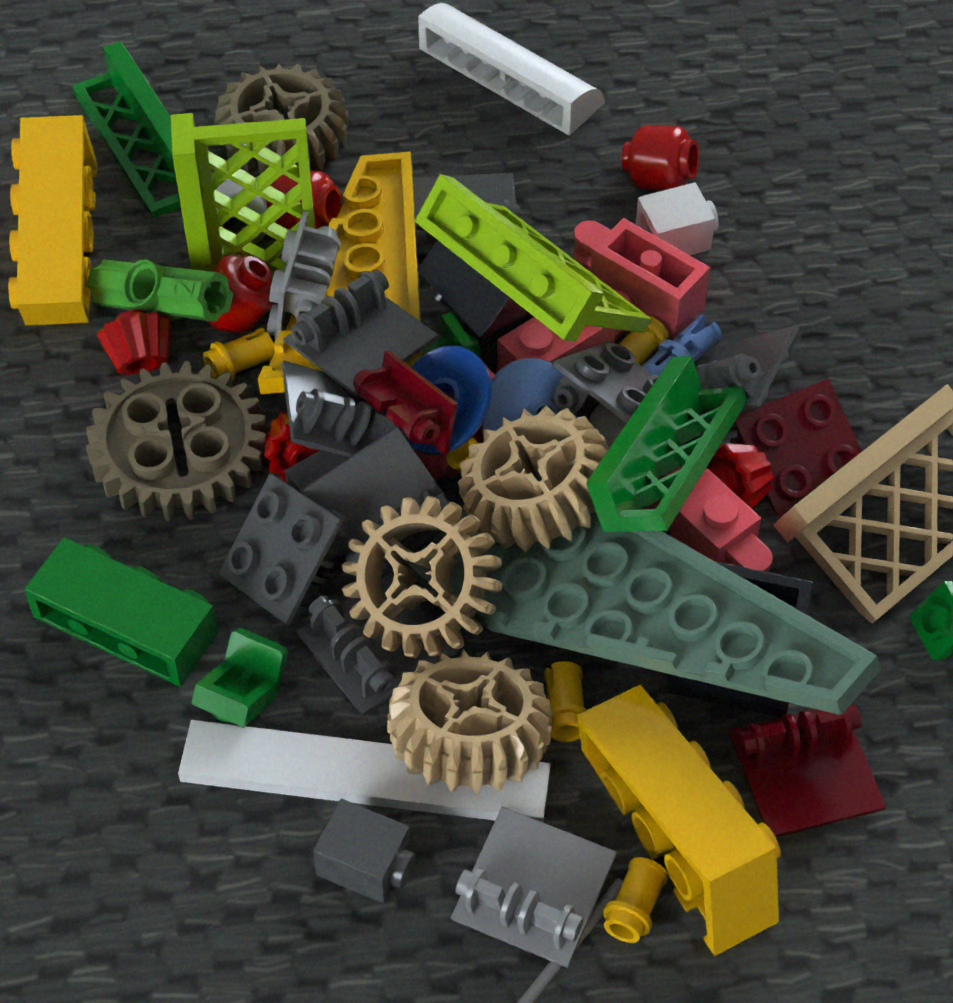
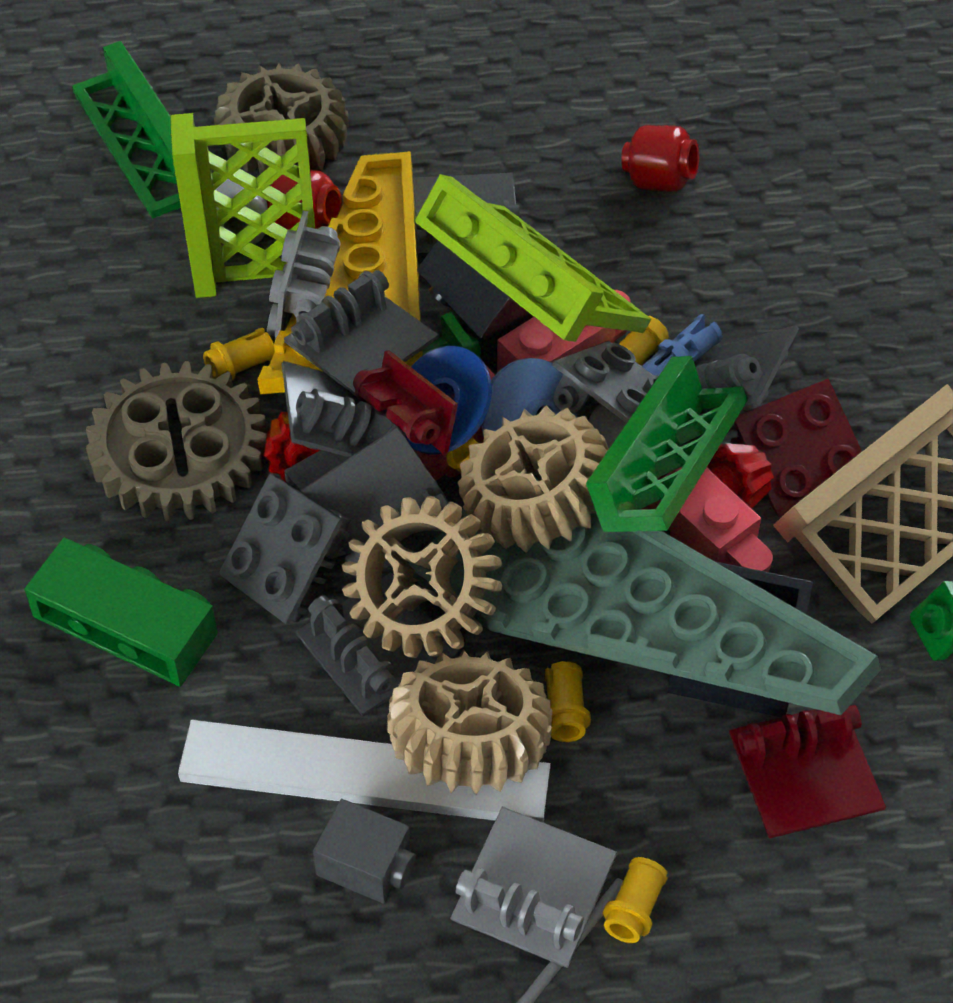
(53, 220): yellow wedge -> none
(137, 341): red piece -> none
(160, 289): bright green piece -> none
(244, 681): green bracket -> none
(251, 285): red head -> none
(507, 68): white brick -> none
(646, 268): coral brick -> none
(679, 218): white brick -> none
(687, 814): yellow wedge -> none

